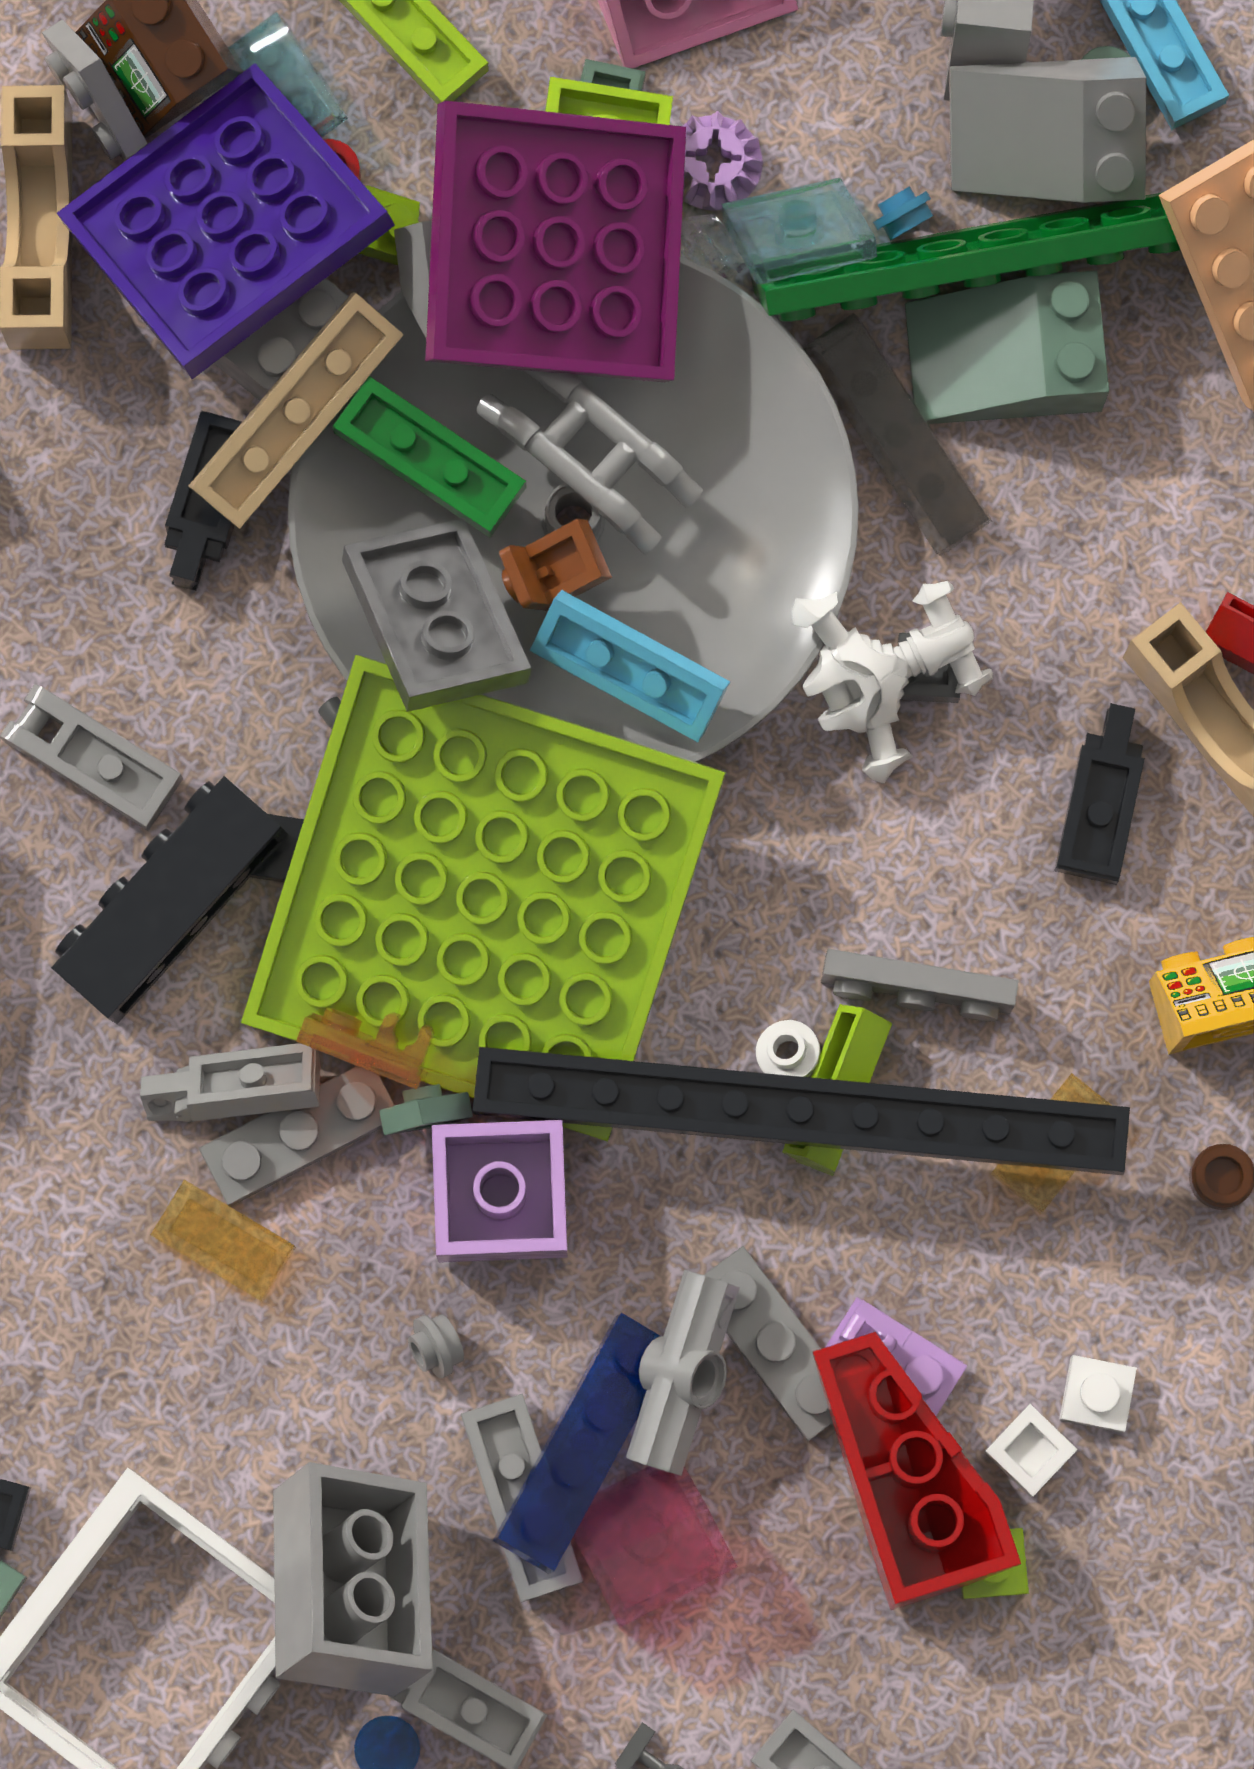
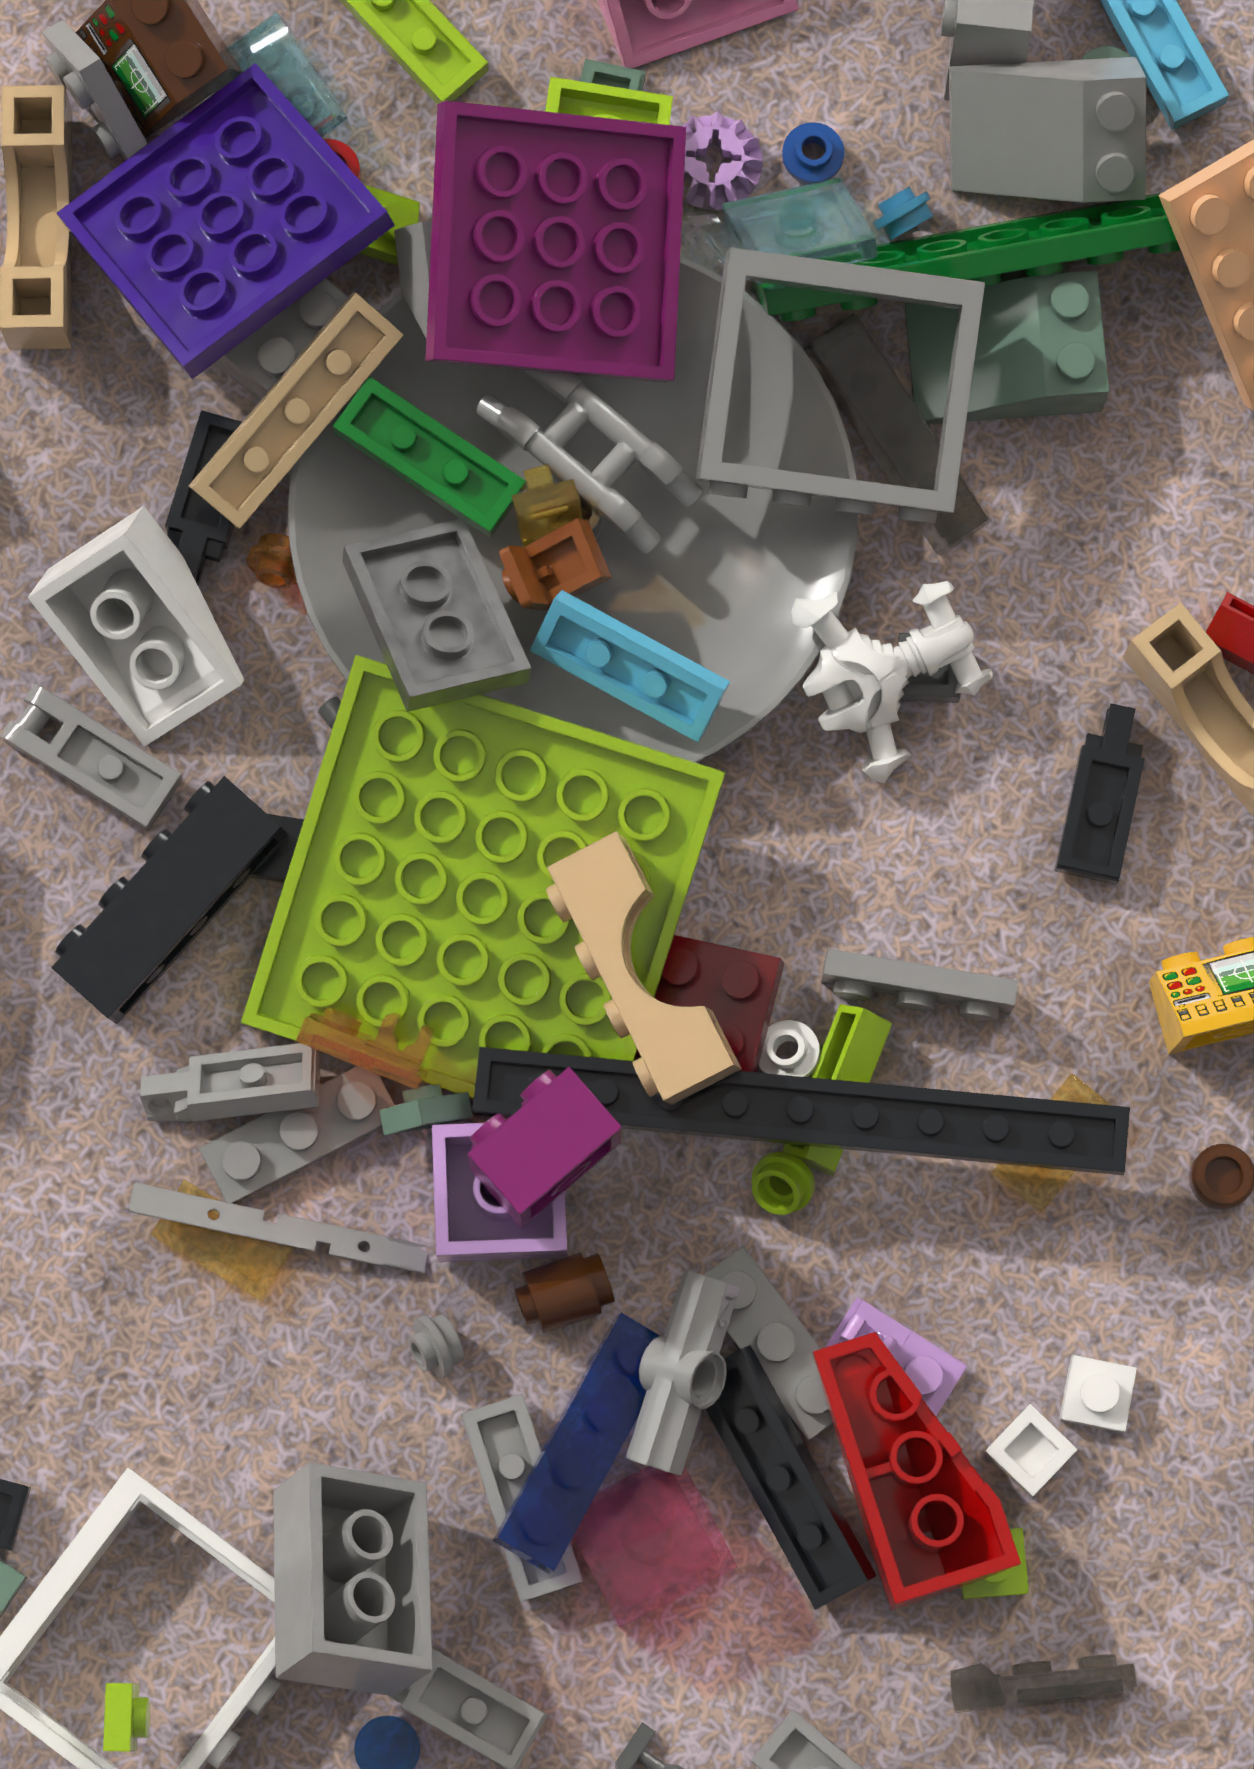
(125, 1717): none -> lime plate
(138, 626): none -> white slope
(272, 561): none -> clear orange plate
(287, 1231): none -> light grey piece
(543, 1144): none -> magenta brick
(544, 505): none -> clear yellow tile
(564, 1292): none -> reddish brown brick
(604, 897): none -> tan arch
(731, 983): none -> dark red plate
(774, 1193): none -> lime plate
(787, 1483): none -> black plate
(806, 169): none -> blue plate
(849, 279): none -> light grey window
(1036, 1685): none -> clear smoke hinge

